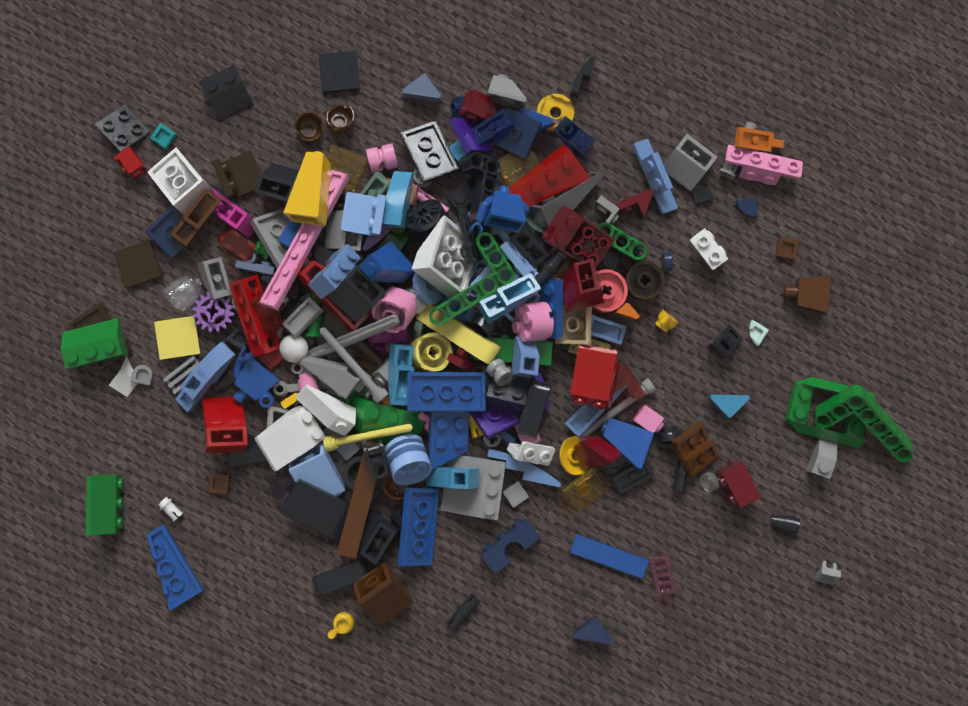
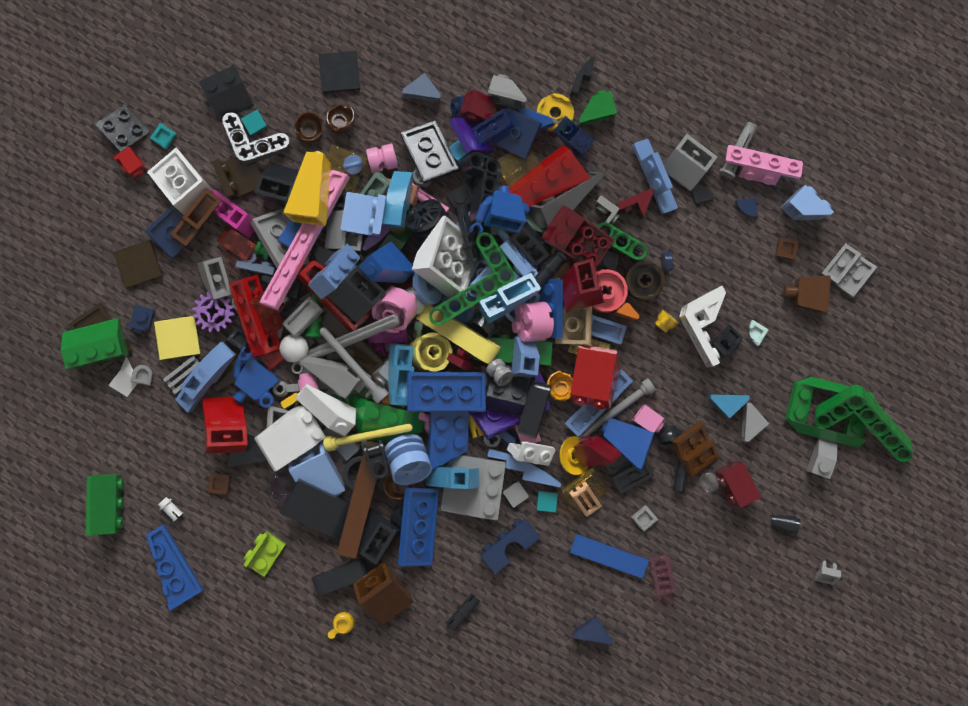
(141, 319): none -> dark blue bracket
(182, 292): clear helmet -> none
(245, 146): none -> beam
(254, 122): none -> teal tile
(264, 554): none -> lime bracket
(353, 164): none -> medium blue tile
(547, 501): none -> teal tile
(561, 386): none -> light orange hair
(580, 491): none -> light nougat tile
(599, 108): none -> green slope
(625, 378): clear red slope -> none
(644, 518): none -> light grey tile
(707, 309): none -> white bracket
(709, 249): white bracket -> none
(752, 422): none -> light grey slope
(756, 140): orange hinge -> none
(806, 205): none -> light blue slope
(849, 270): none -> light grey slope

